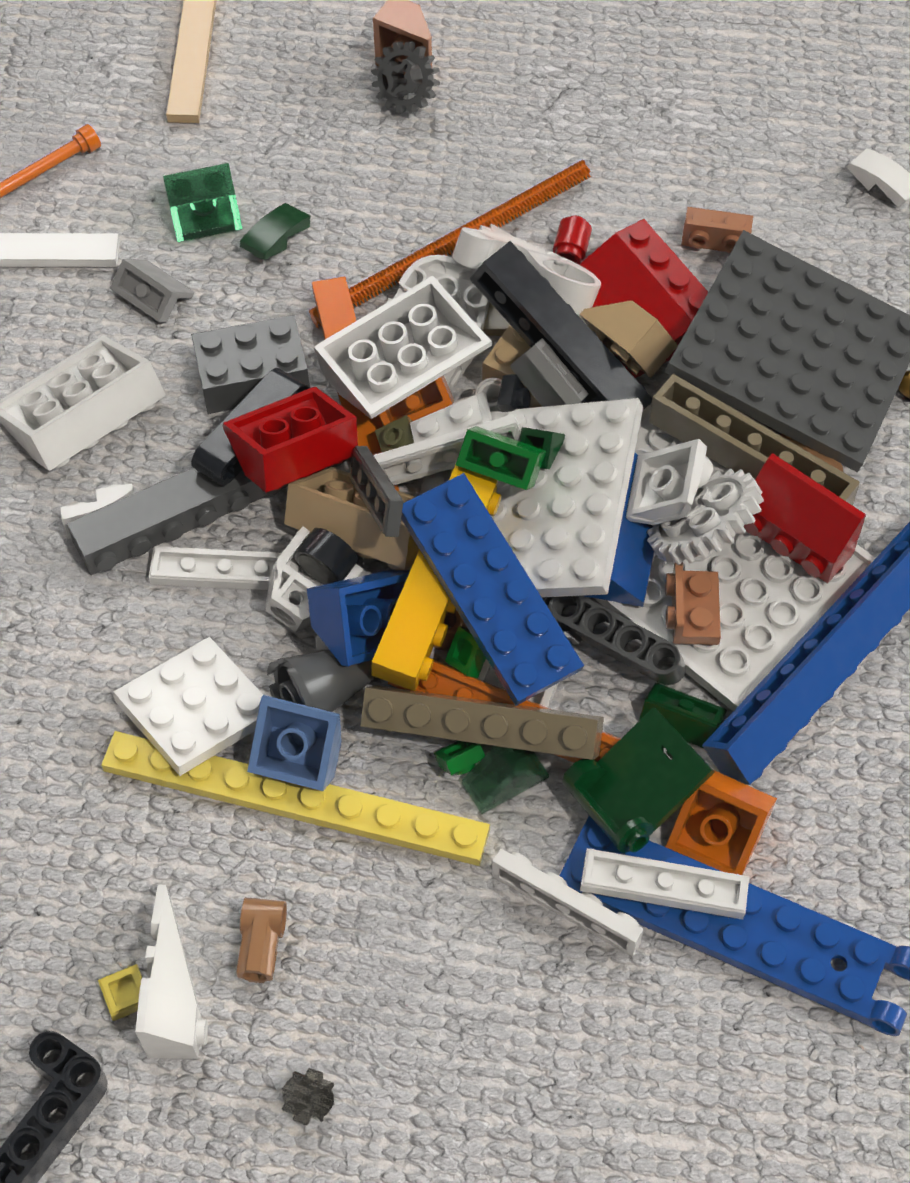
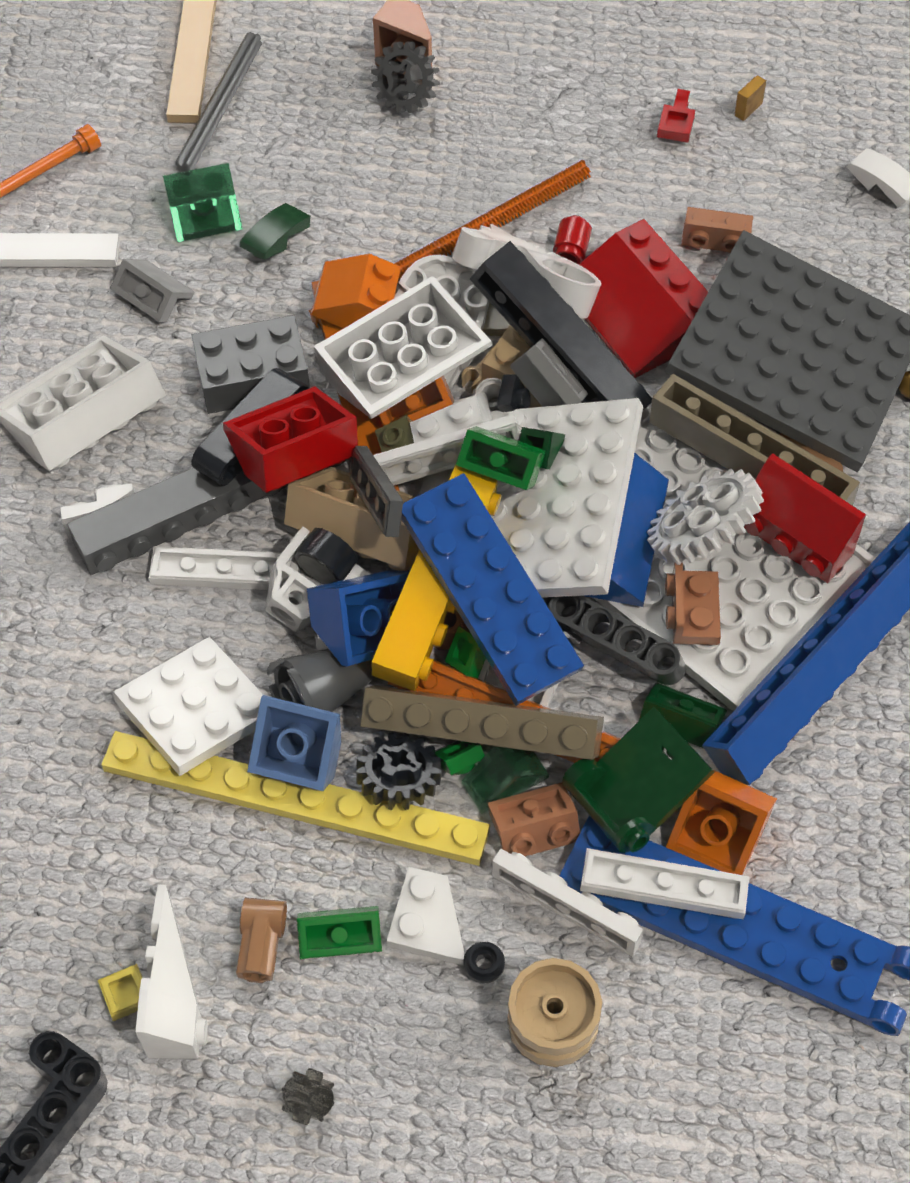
(219, 102): none -> dark grey axle
(339, 932): none -> green slope
(354, 288): none -> orange slope
(398, 771): none -> black gear
(426, 918): none -> white wing
(473, 374): none -> tan hand
(488, 951): none -> black plate
(535, 820): none -> nougat bracket
(535, 998): none -> tan wheel
(631, 335): tan slope -> none
(668, 482): white slope -> none
(677, 120): none -> red plate
(750, 98): none -> pearl gold tile

